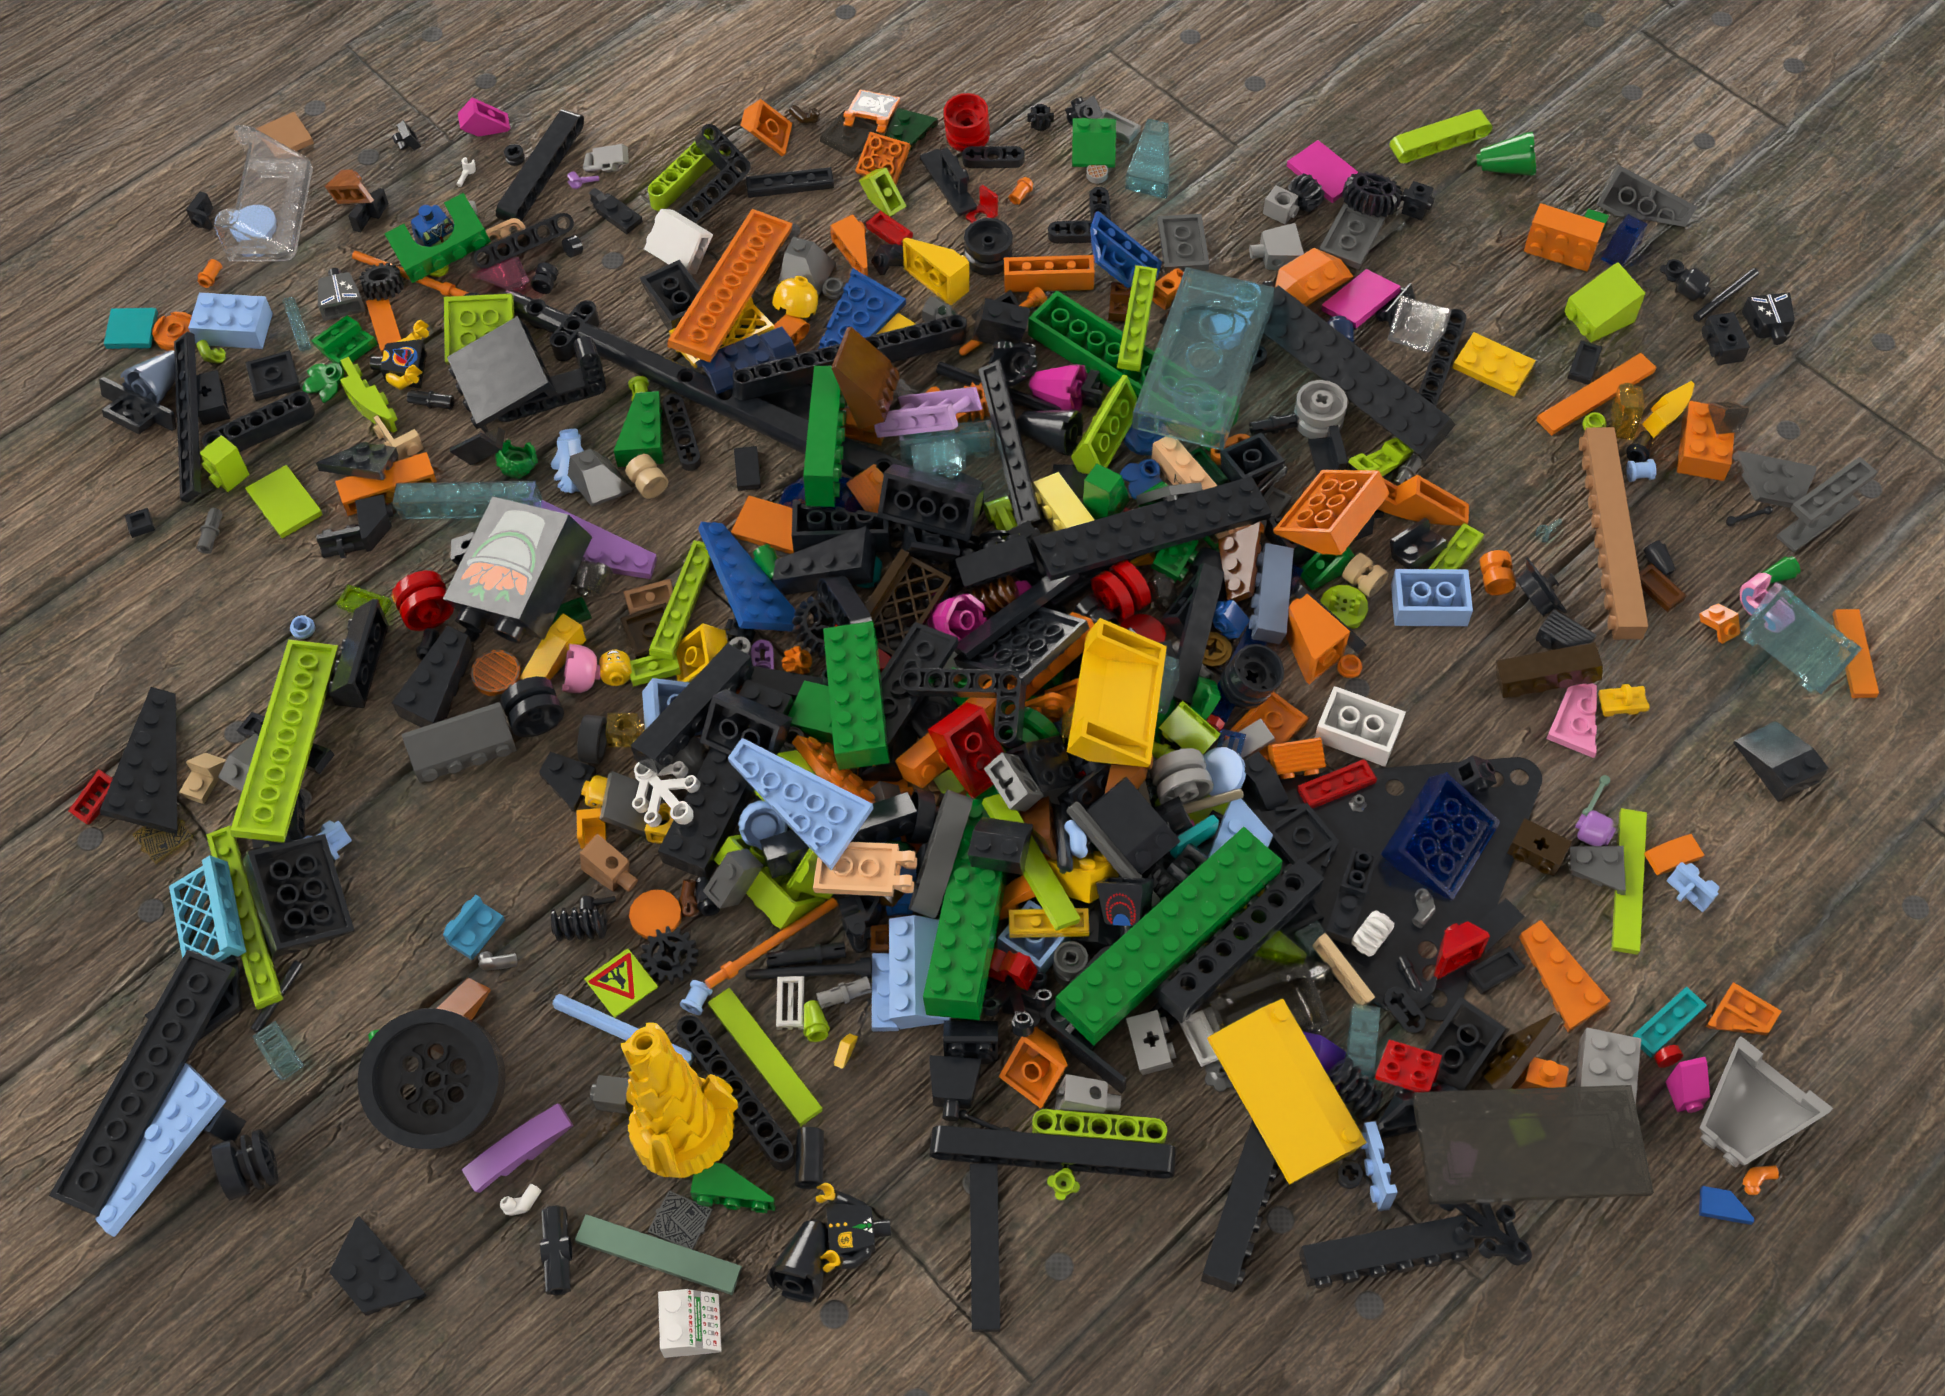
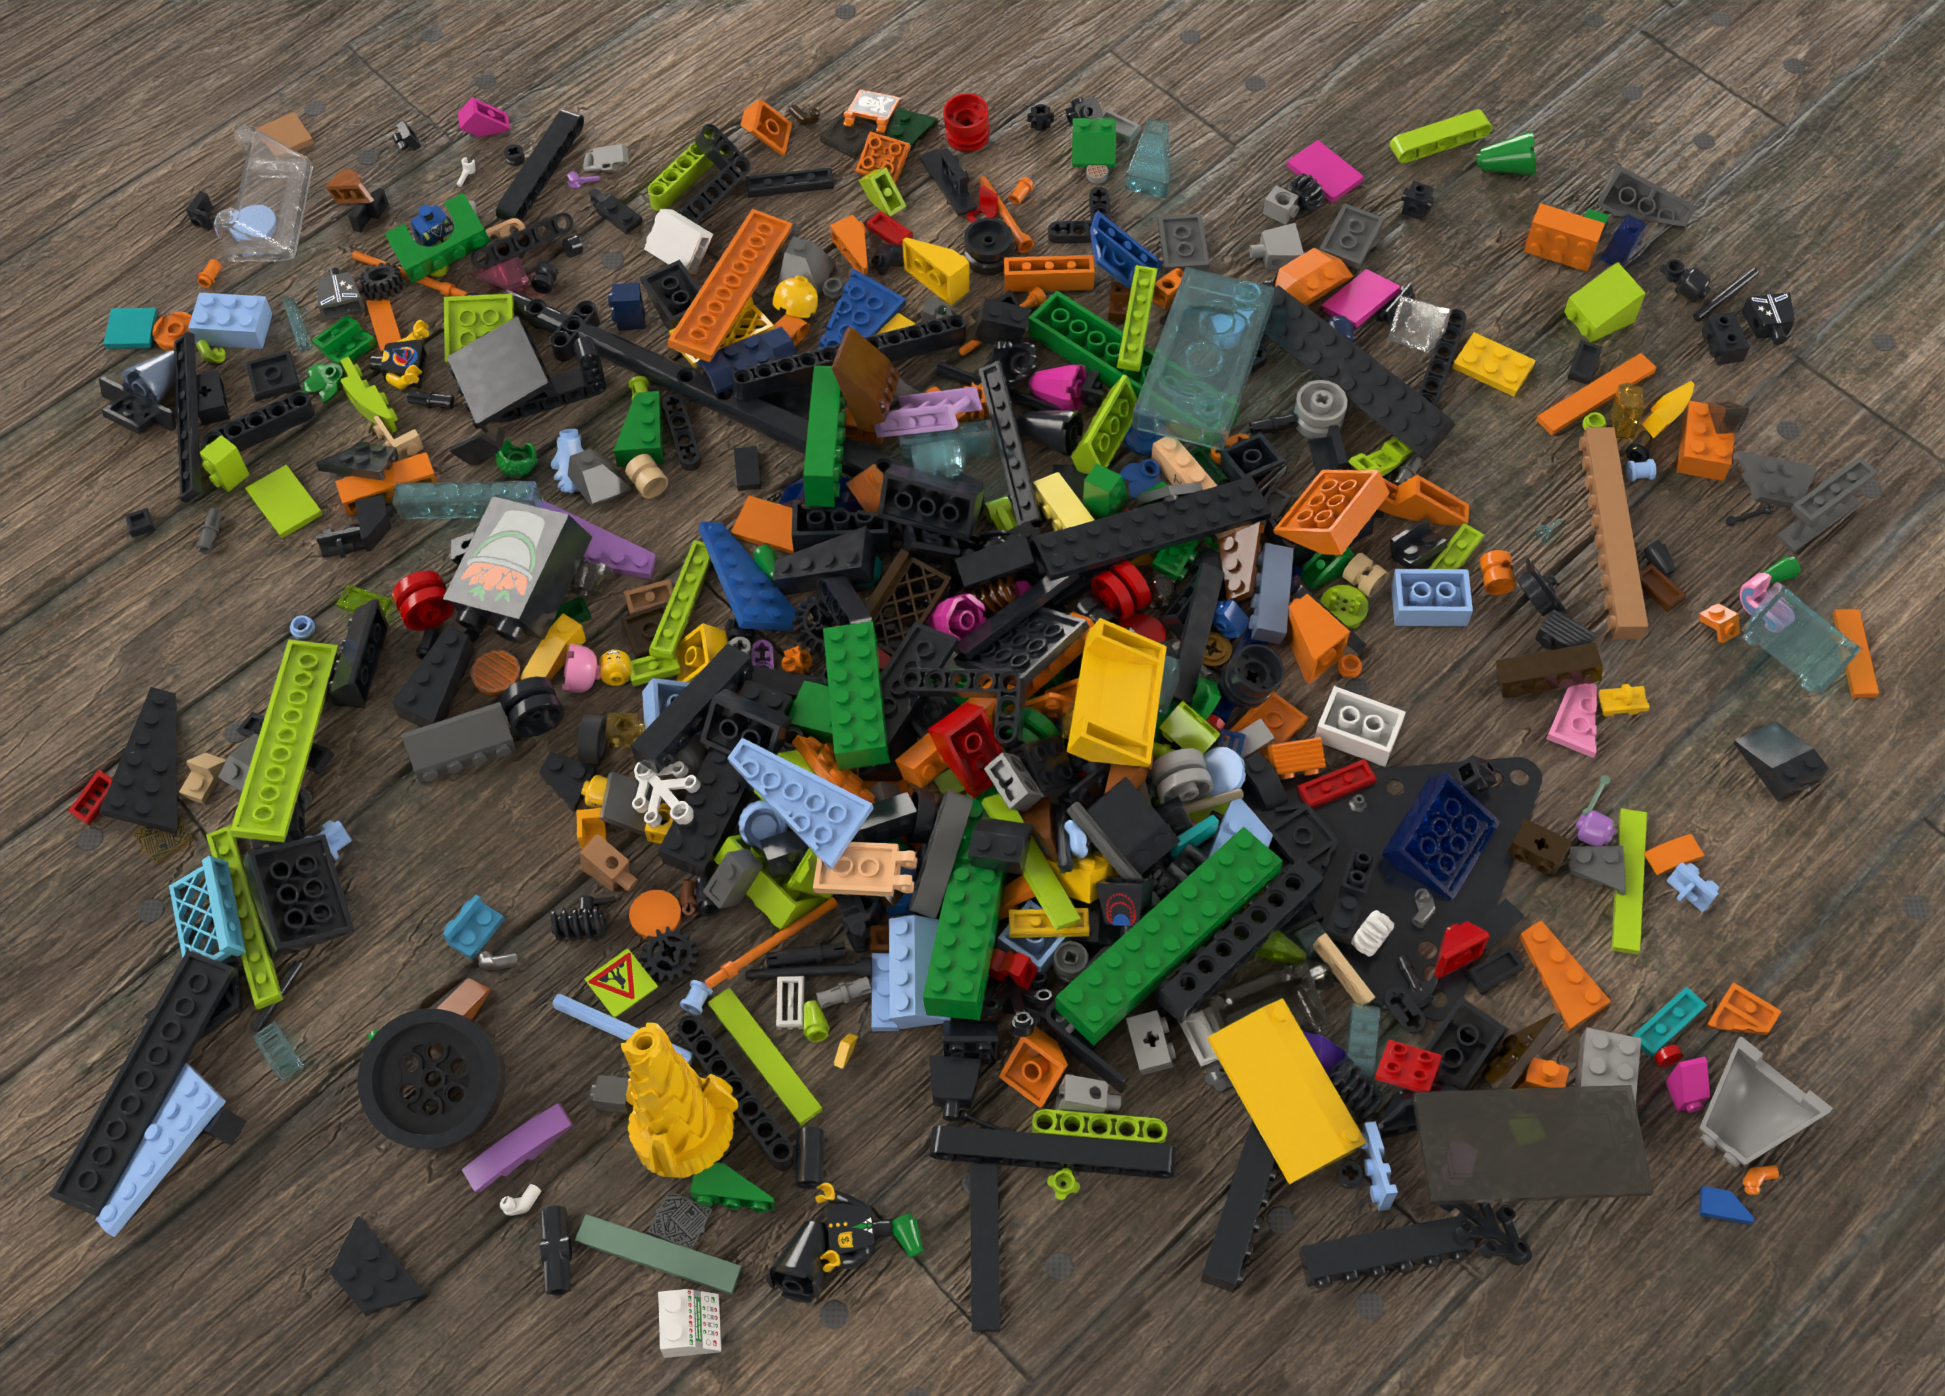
(238, 1166): black wheel -> none
(627, 306): none -> dark blue brick
(908, 1235): none -> green cone
(1000, 151): black beam -> none
(1022, 241): none -> orange piece
(1372, 194): black gear -> none

